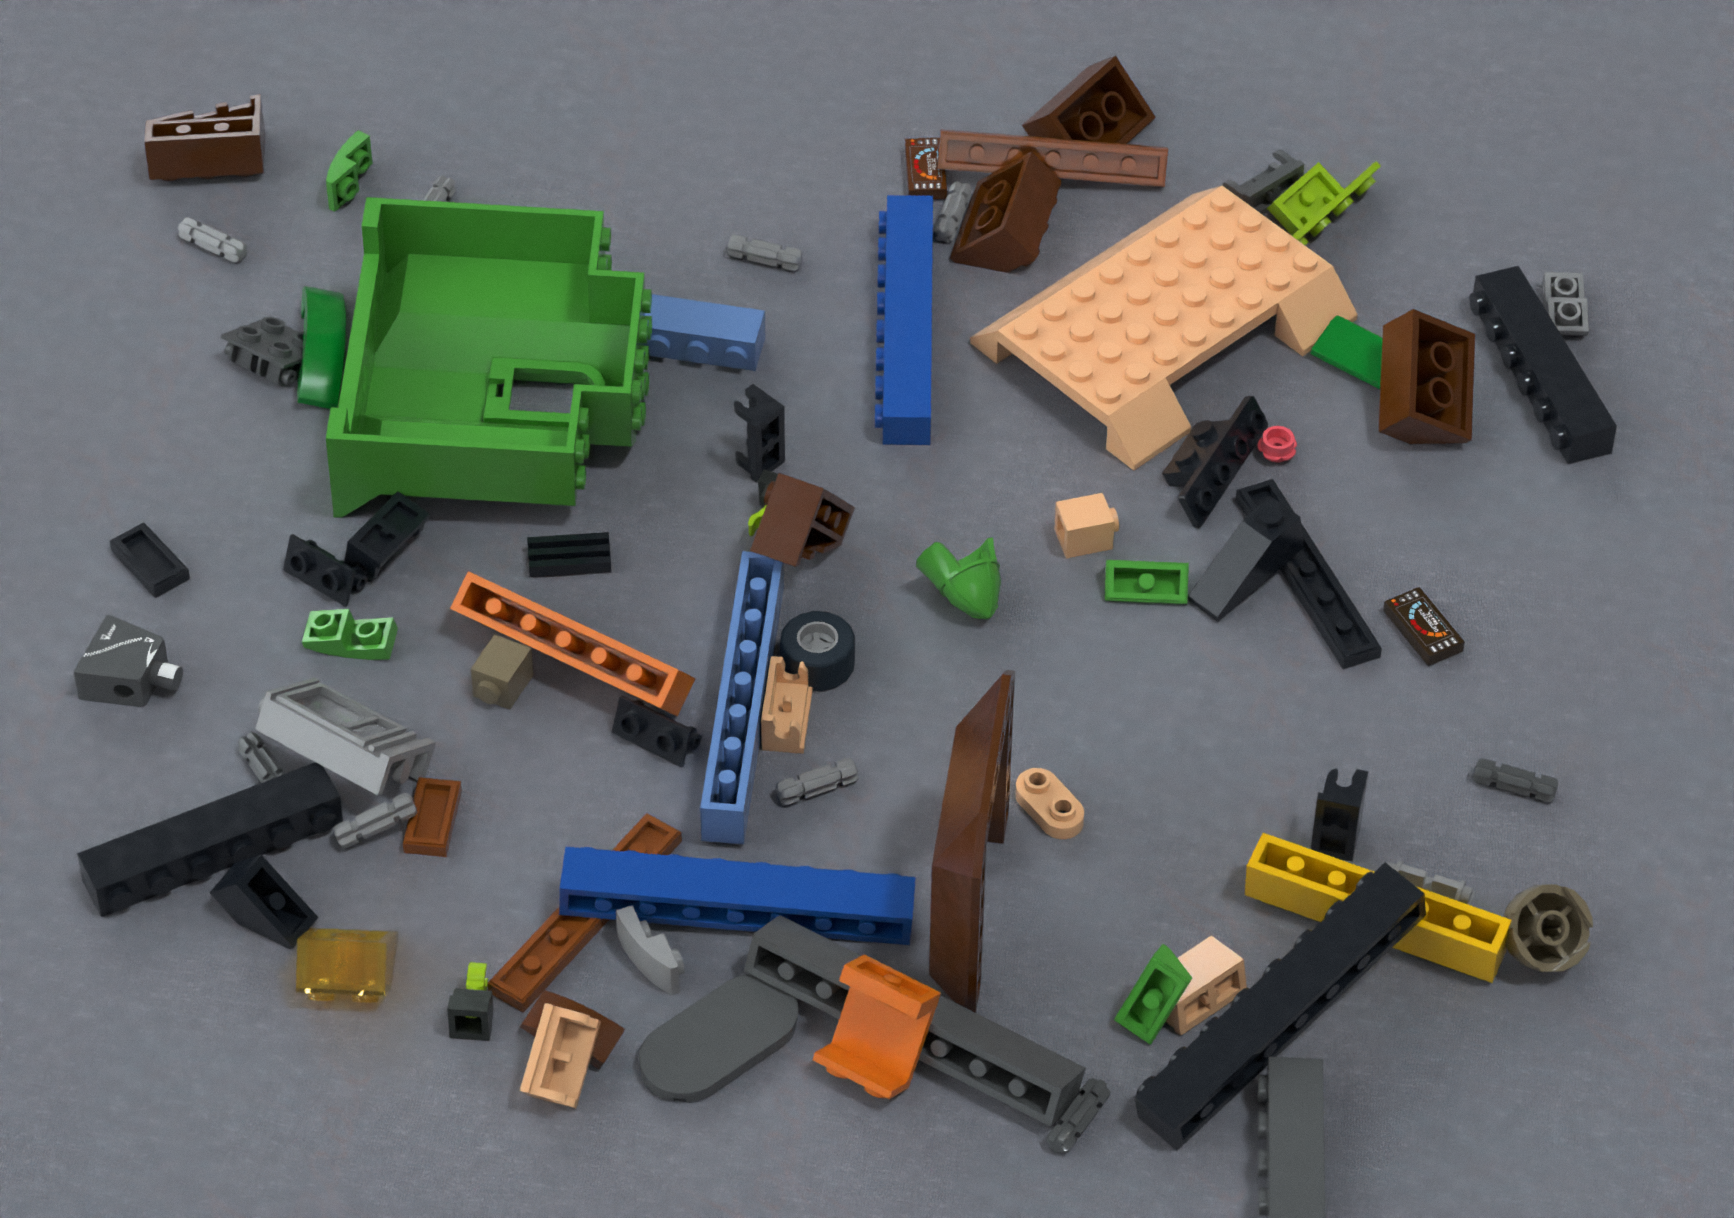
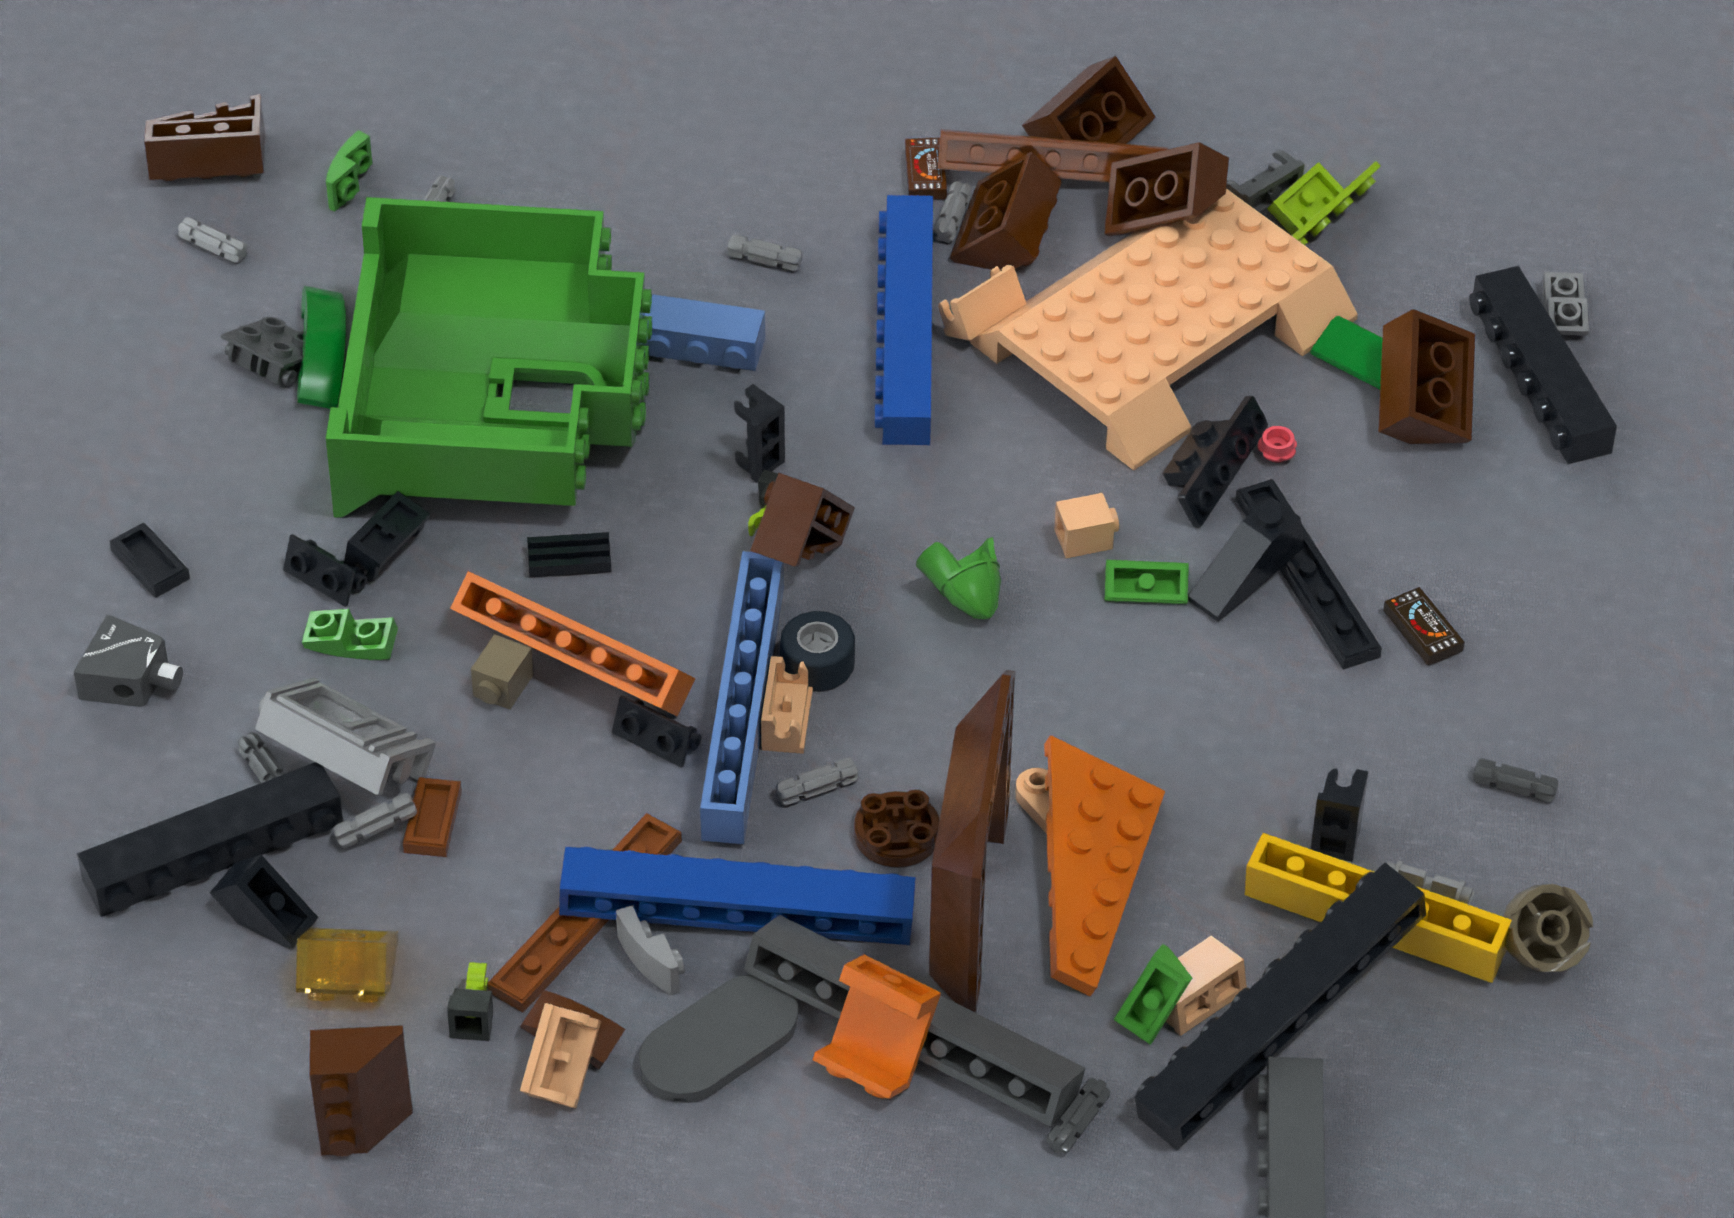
(358, 1086): none -> reddish brown slope
(896, 828): none -> reddish brown tile
(983, 305): none -> light nougat hinge
(1094, 849): none -> orange wing
(1164, 187): none -> reddish brown slope

